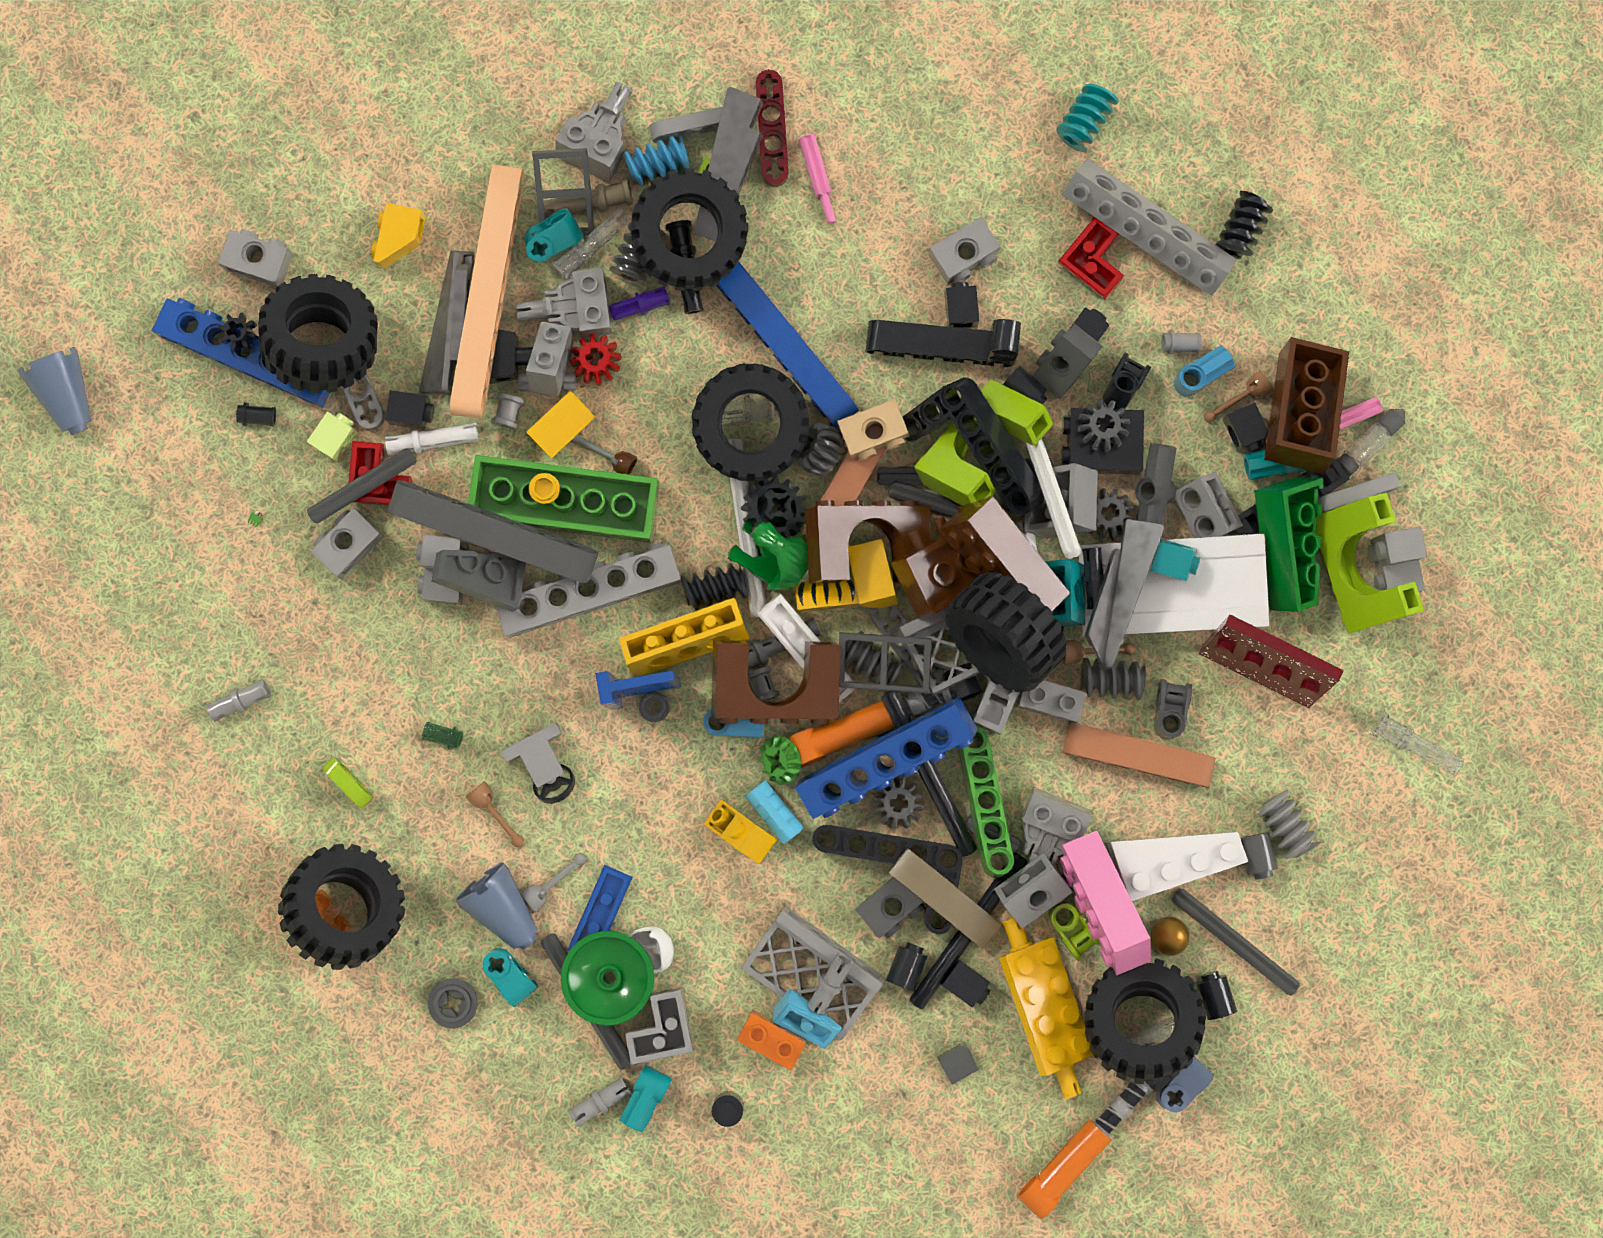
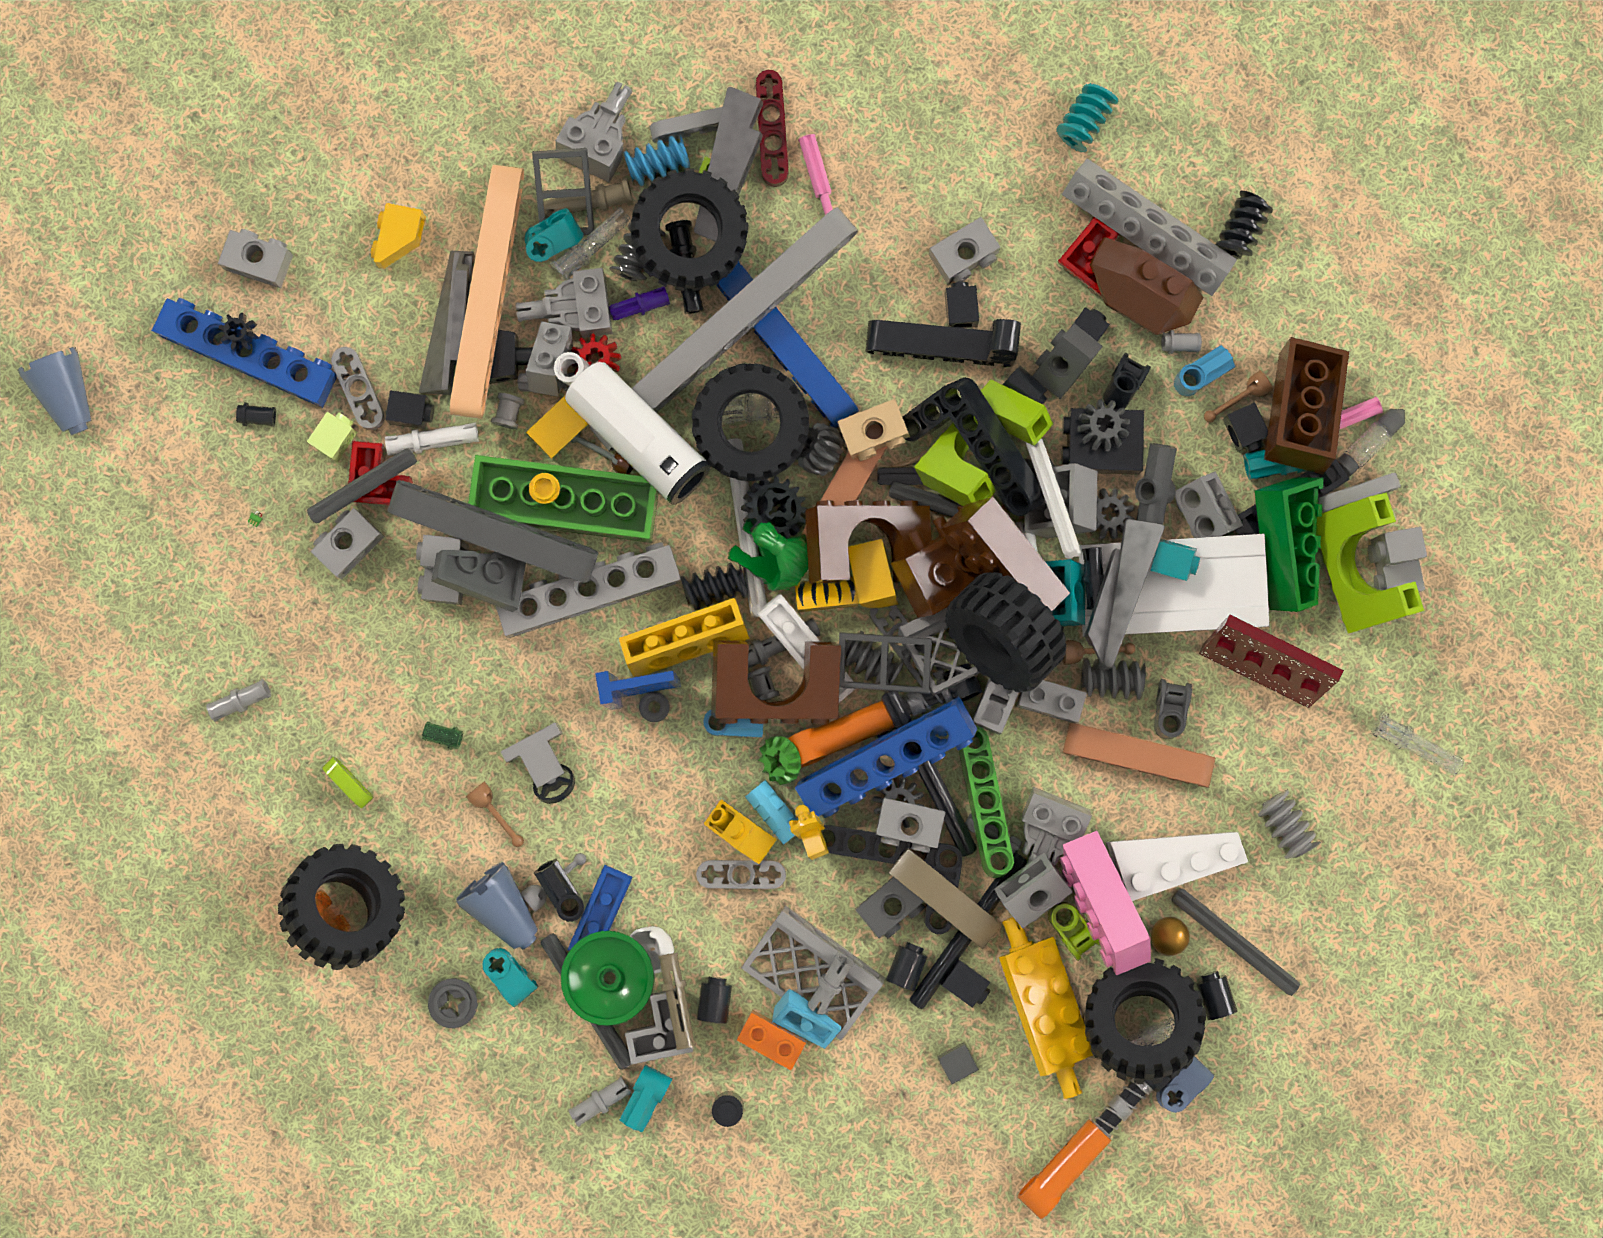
(317, 301): black tyre -> none
(559, 888): none -> black piece
(632, 428): none -> white piece
(685, 1038): none -> dark tan pin
(714, 1000): none -> black brick
(717, 882): none -> light grey beam
(744, 311): none -> light grey beam
(809, 828): none -> yellow piece
(928, 820): none -> light grey brick
(1144, 287): none -> reddish brown wedge
(1259, 855): dark grey brick -> none

